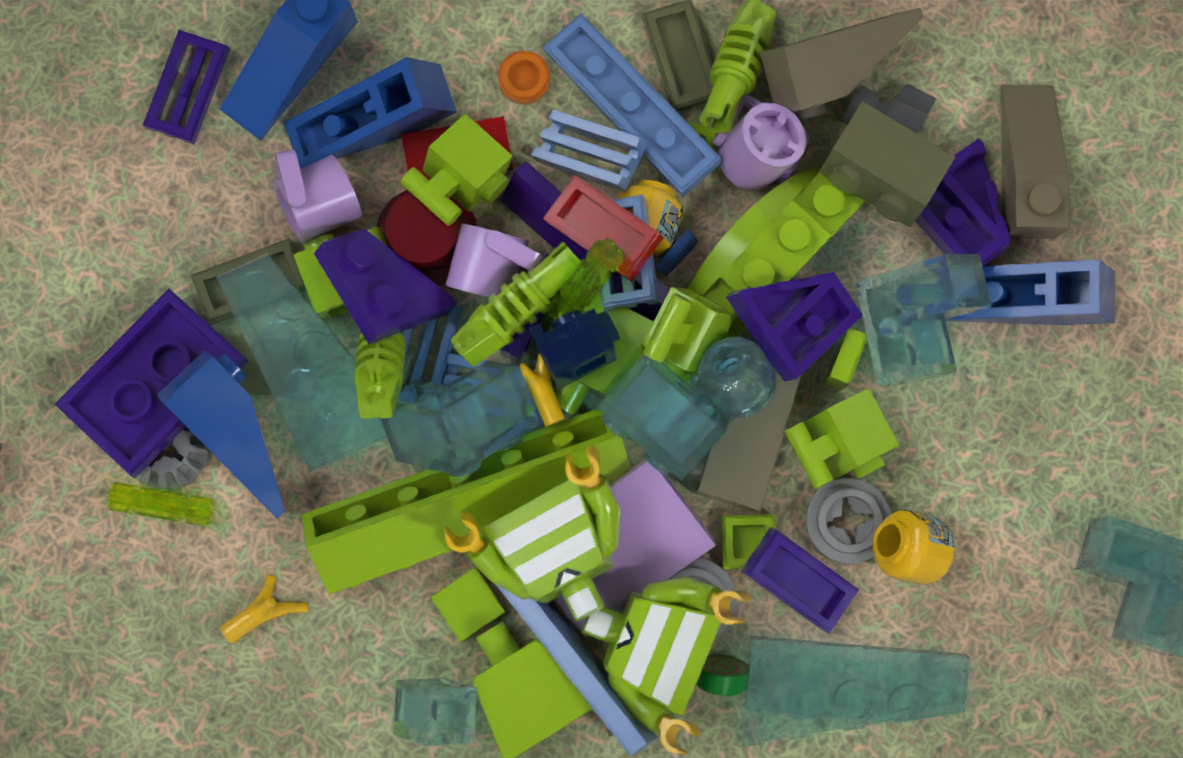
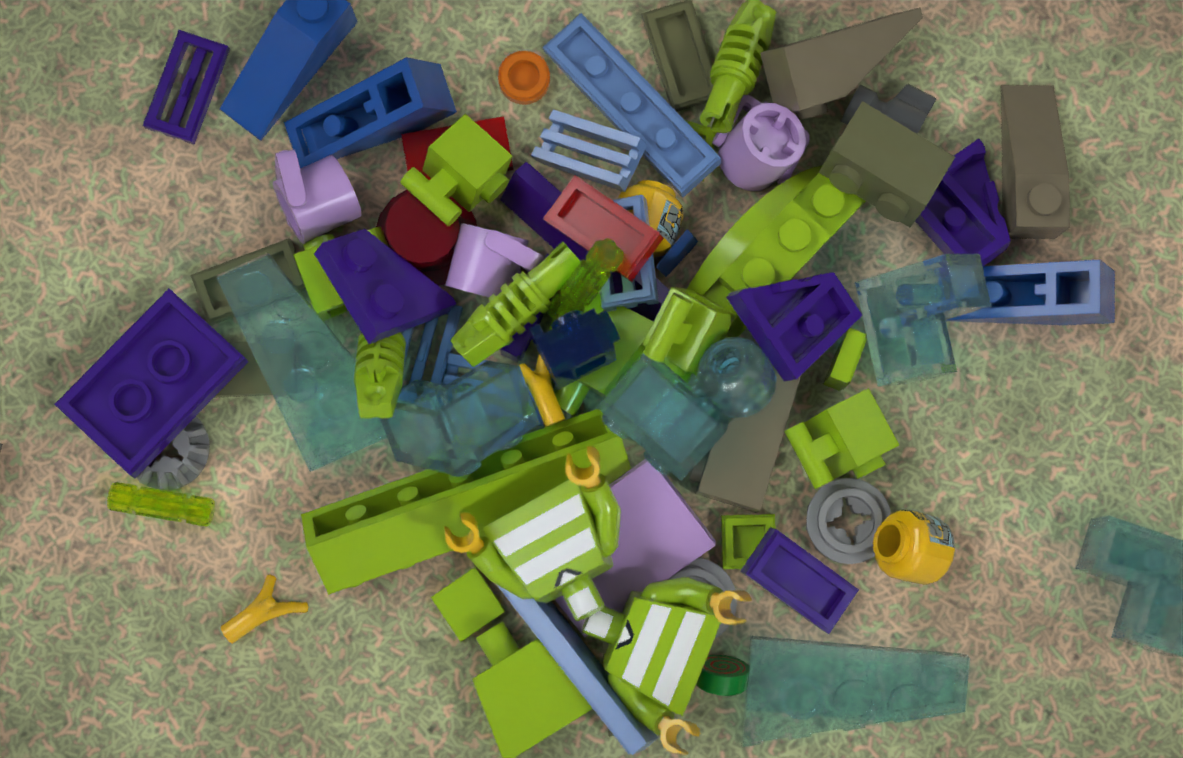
(224, 419): blue slope -> none
(435, 711): clear light blue brick -> none

